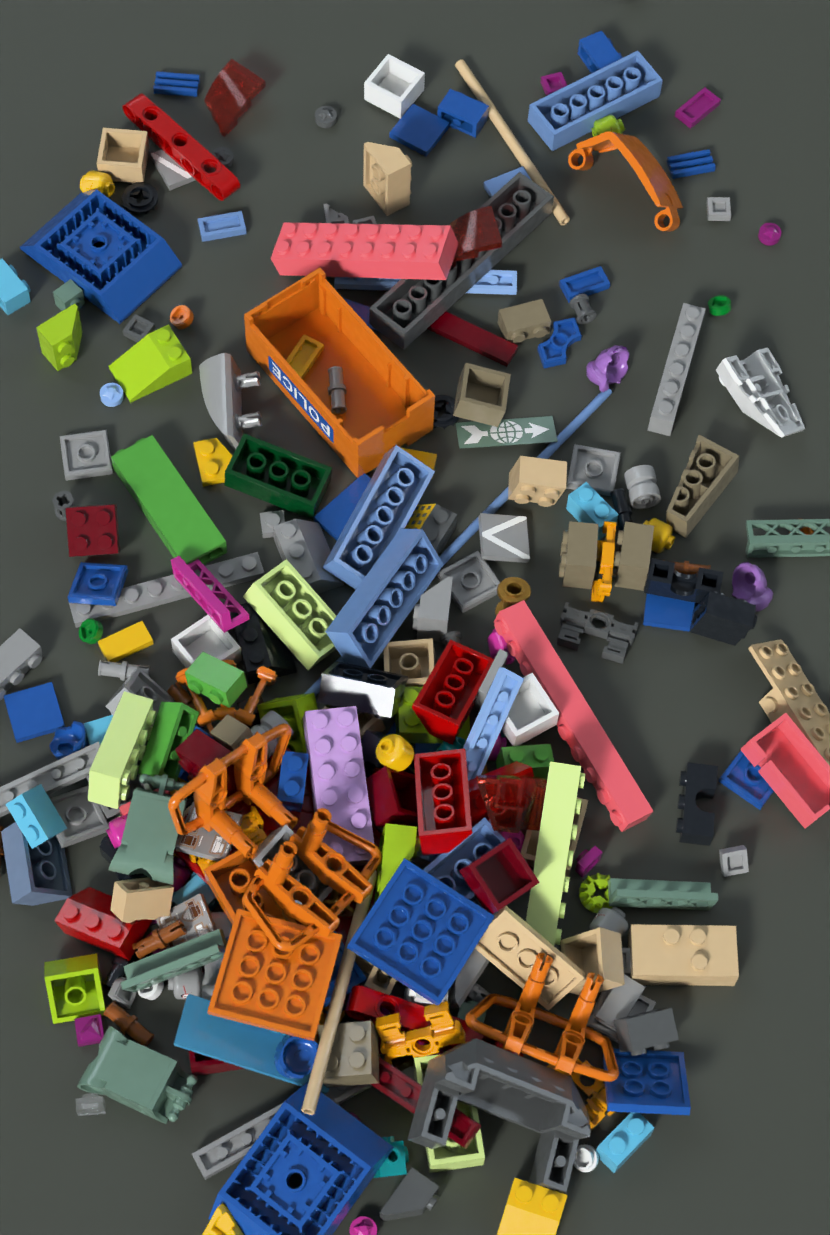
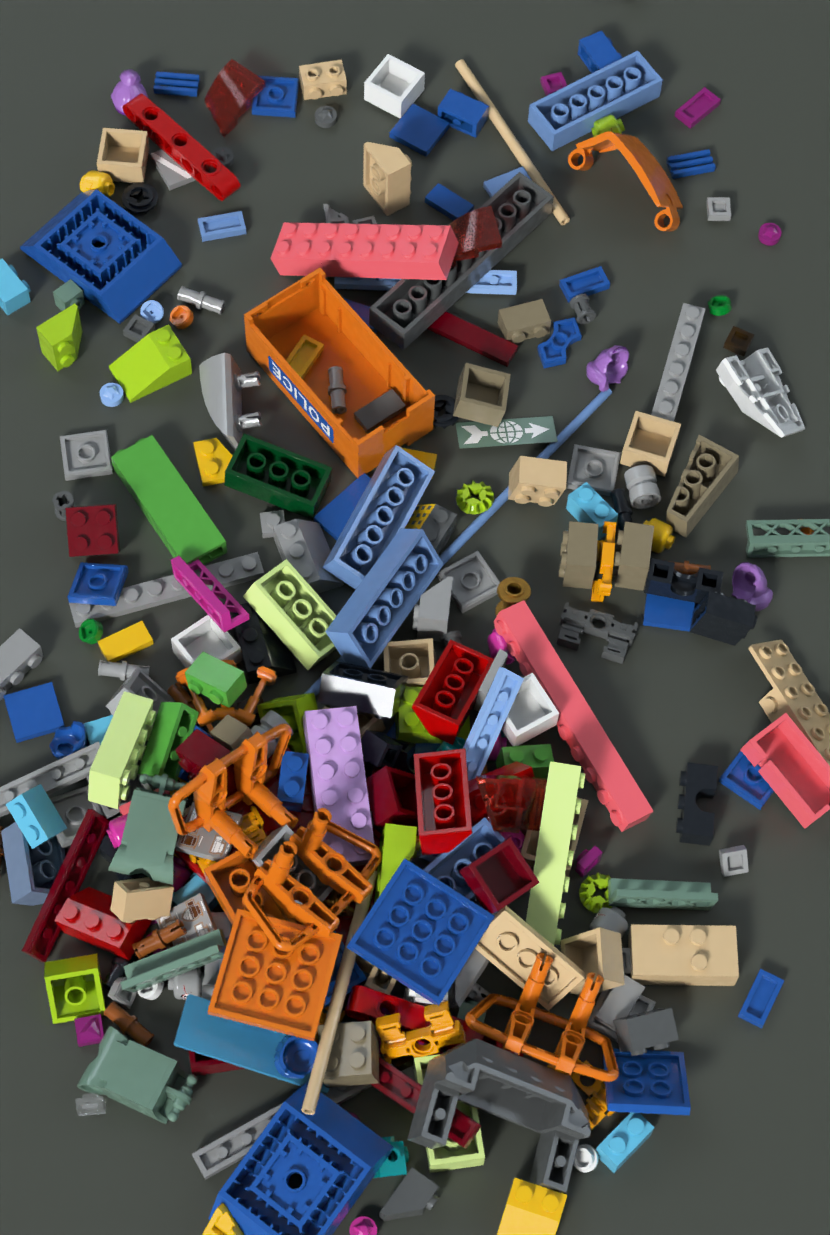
(66, 884): none -> dark red tile
(127, 89): none -> medium lavender hair
(152, 311): none -> light blue tile
(201, 300): none -> light grey pin
(277, 98): none -> blue tile
(322, 79): none -> tan brick
(379, 411): none -> dark grey tile
(396, 753): yellow head -> none
(448, 202): none -> blue tile
(472, 505): none -> lime gear
(504, 538): light grey tile -> none
(650, 442): none -> tan piece
(738, 341): none -> dark brown plate
(760, 998): none -> blue tile

